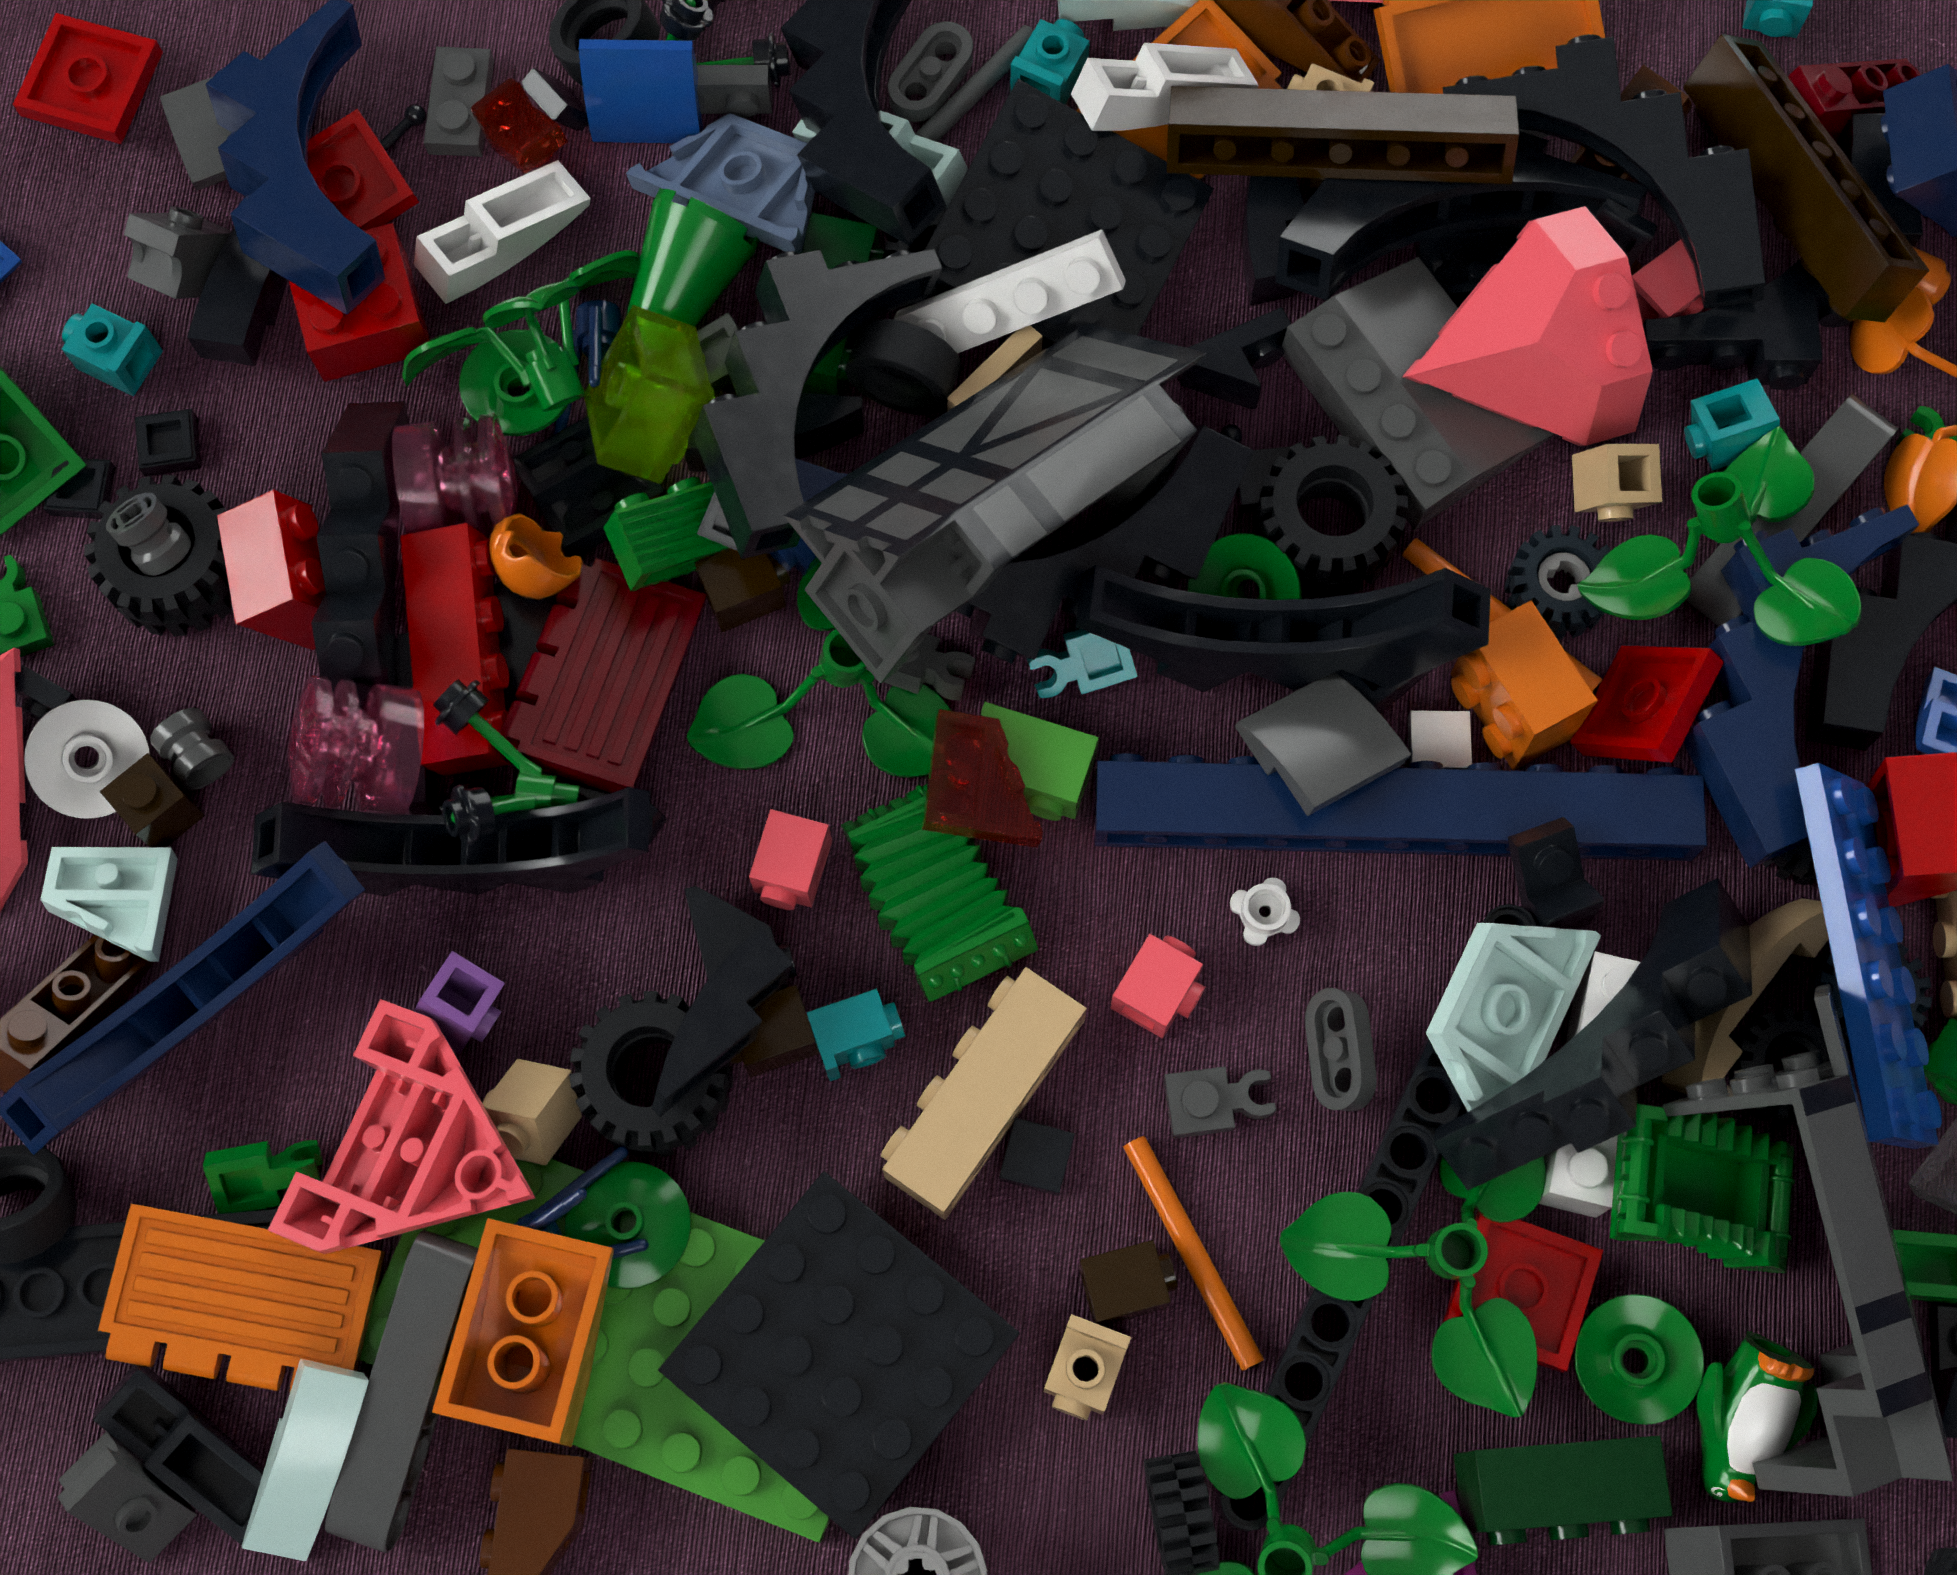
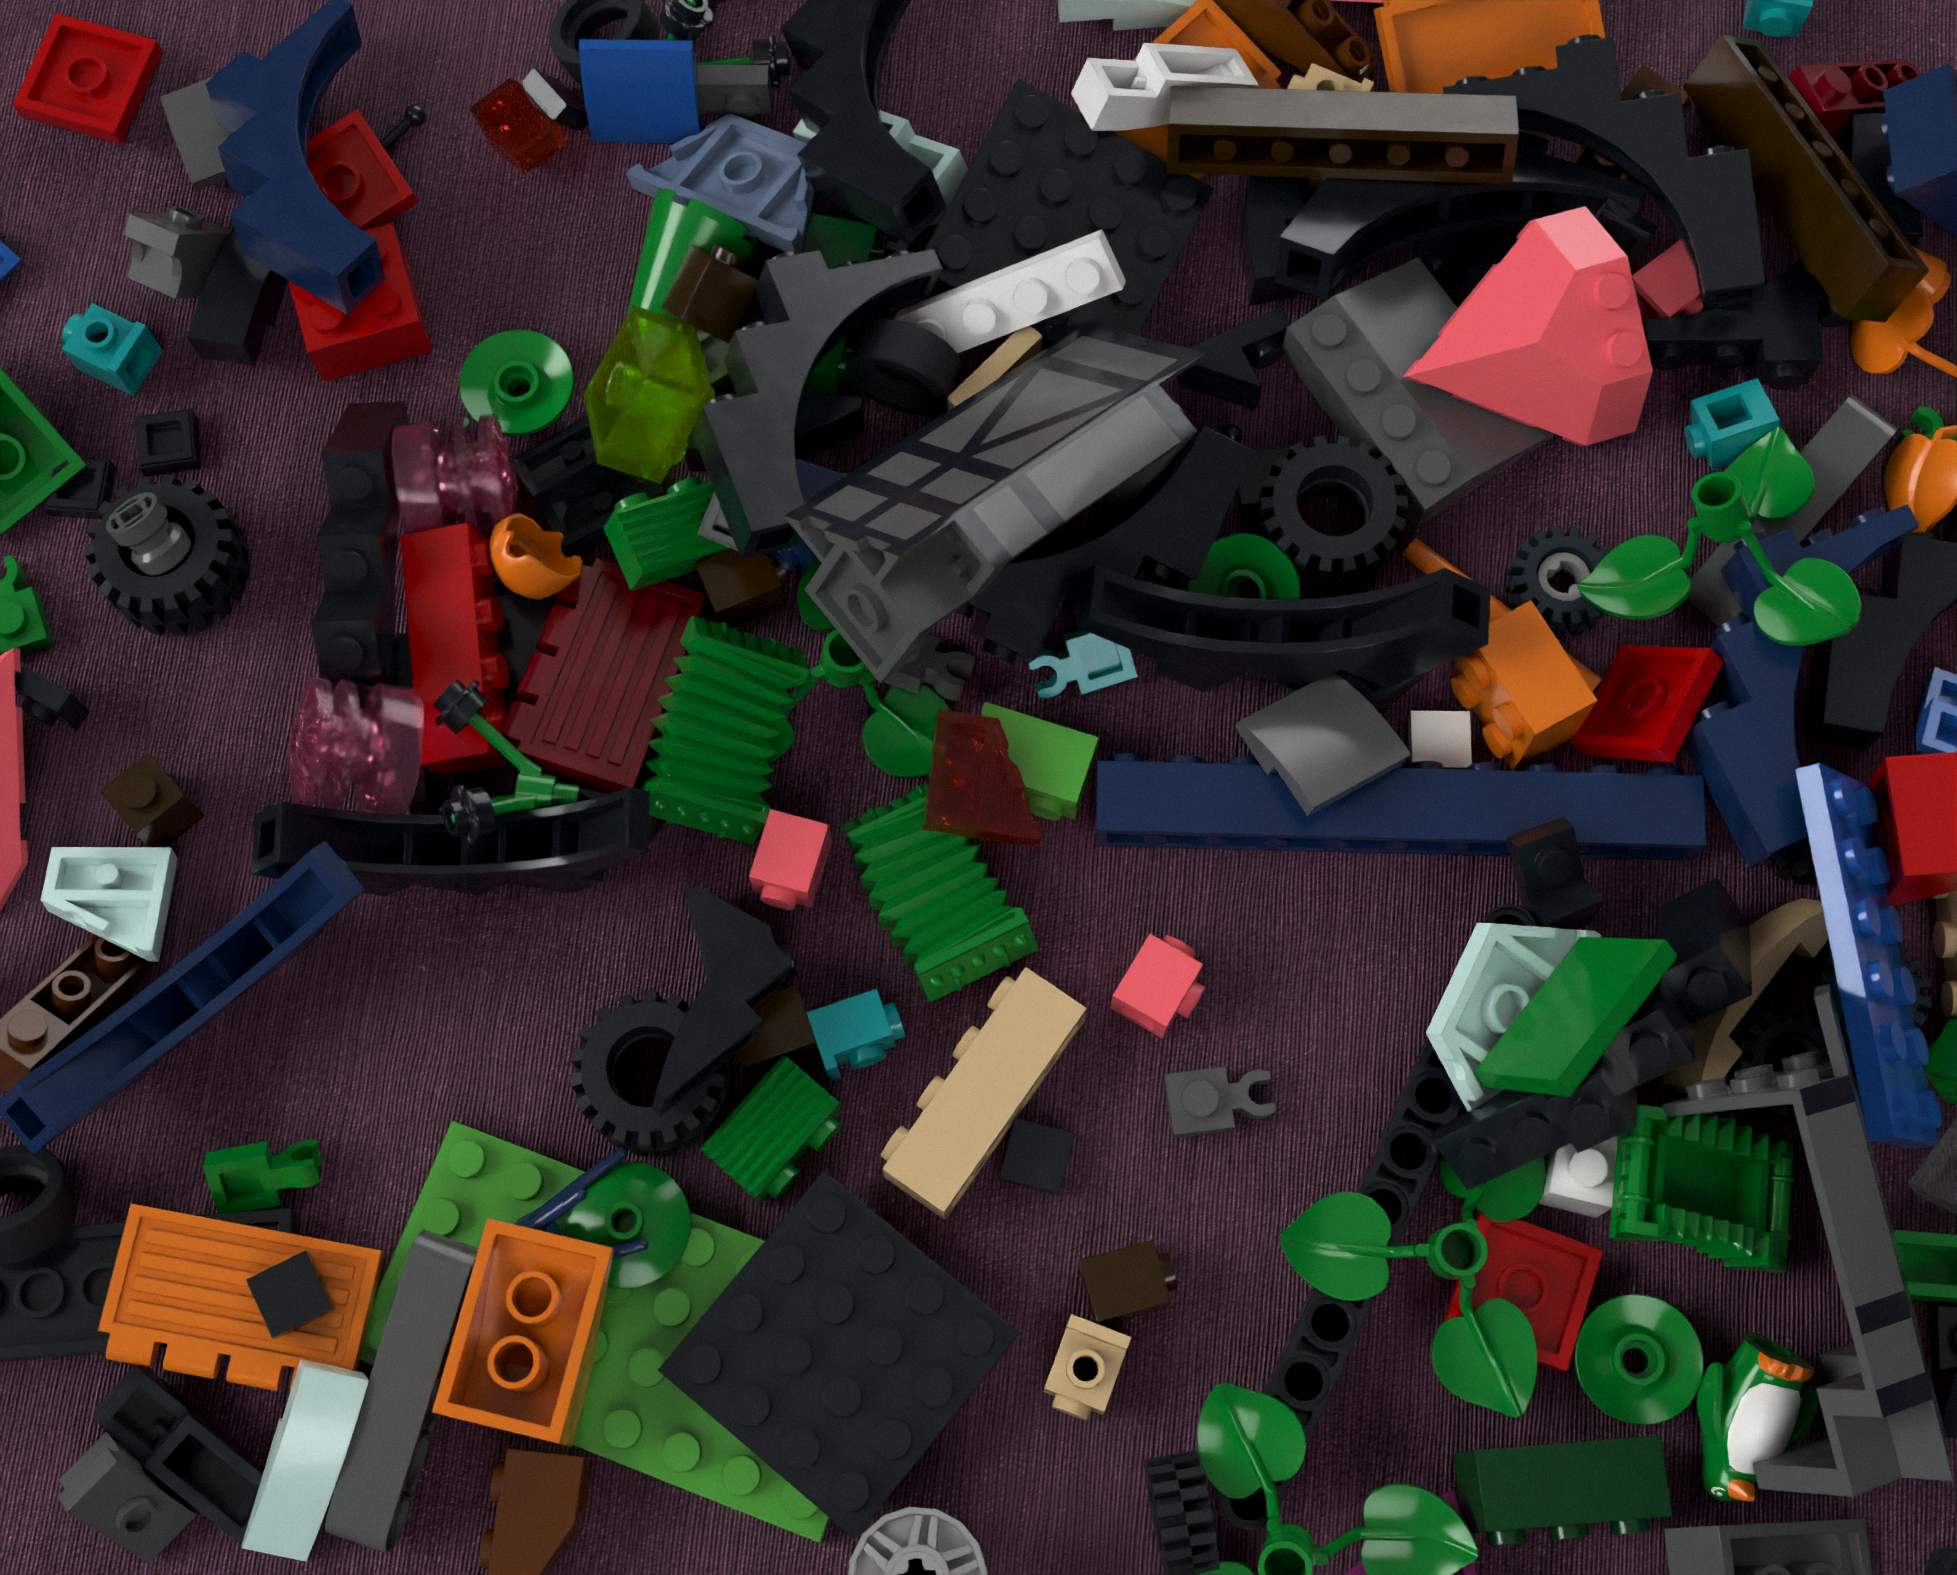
(52, 750): white dish -> none
(191, 747): dark grey wheel -> none
(273, 566): slope -> none
(290, 1294): none -> black tile
(413, 1149): coral wedge -> none
(457, 83): dark grey plate -> none
(461, 1001): medium lavender brick -> none
(498, 230): white slope -> none
(533, 1110): tan brick -> none
(549, 368): green plant -> none
(595, 330): dark blue plant -> none
(711, 291): none -> dark brown brick
(720, 729): none -> green piece
(774, 1131): none -> green brick
(927, 75): dark grey plate -> none
(975, 87): dark grey bar -> none
(1052, 58): teal brick -> none
(1193, 1253): orange bar -> none
(1270, 895): white plate -> none
(1339, 1051): dark grey plate -> none
(1576, 1015): none -> green tile
(1616, 480): tan brick -> none

